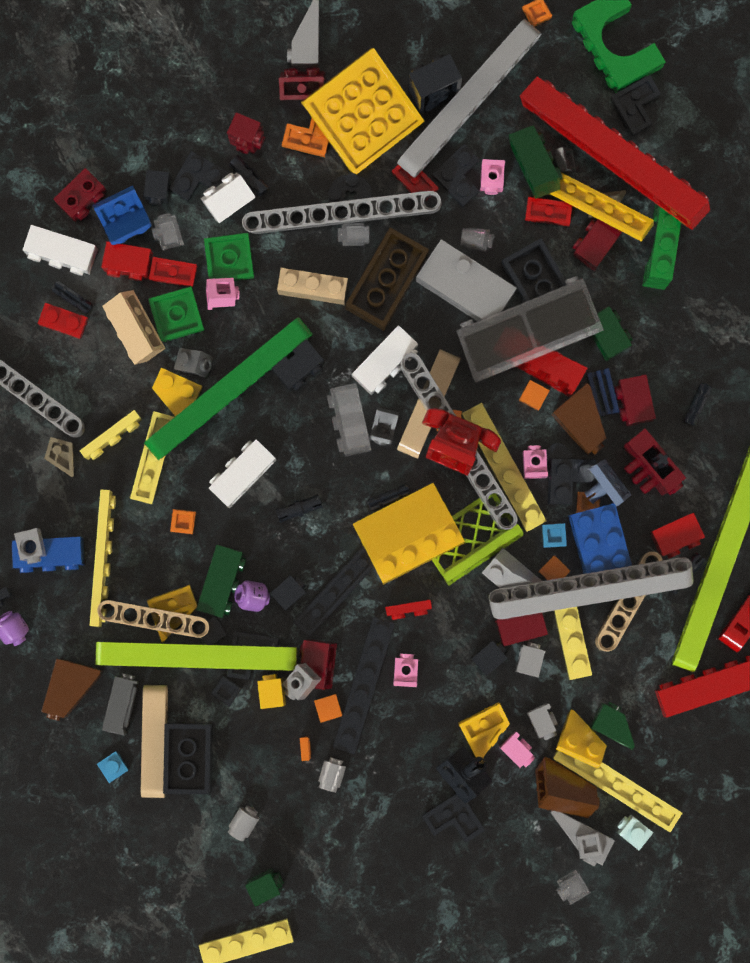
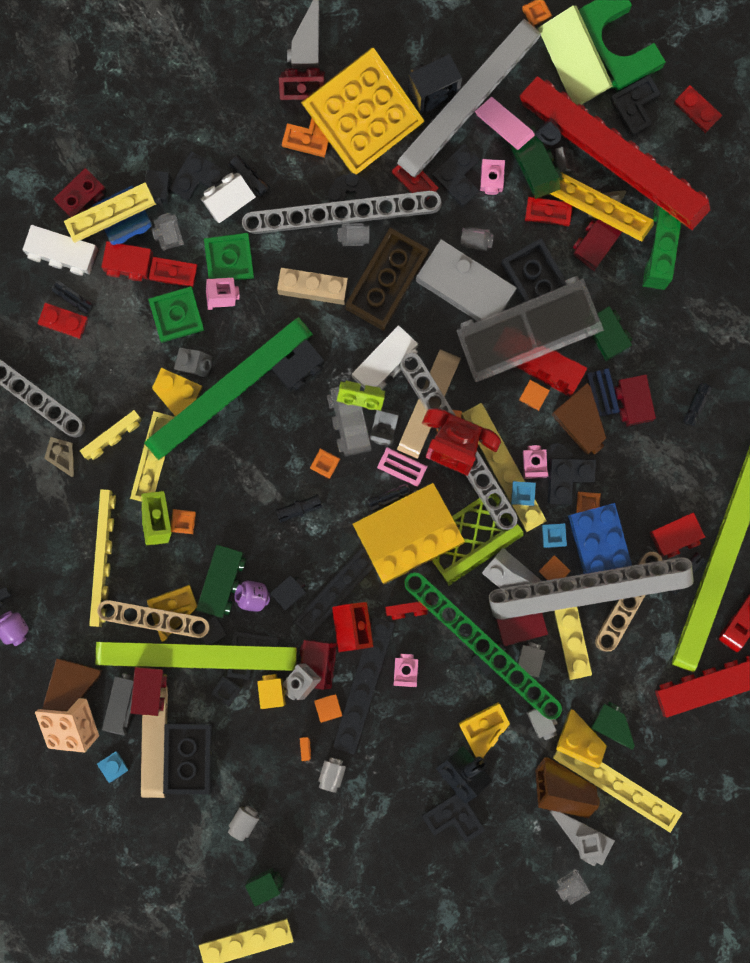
(23, 538): light grey brick -> none
(59, 552): blue brick -> none
(70, 729): none -> light nougat bracket
(109, 212): none -> light yellow plate
(133, 327): tan brick -> none
(147, 691): none -> dark red brick
(155, 518): none -> lime slope
(241, 473): white brick -> none
(245, 134): dark red brick -> none
(325, 463): none -> orange tile
(352, 626): none -> red brick
(370, 398): none -> lime hinge
(419, 475): none -> bright pink tile
(493, 650): none -> green beam
(504, 123): none -> bright pink tile
(517, 750): bright pink brick -> none
(523, 493): none -> dark azure plate
(549, 132): none -> black tile
(575, 56): none -> yellowish green tile
(608, 484): sand blue tile -> none
(634, 831): light aqua bracket -> none
(653, 464): dark red piece -> none
(697, 109): none -> red plate

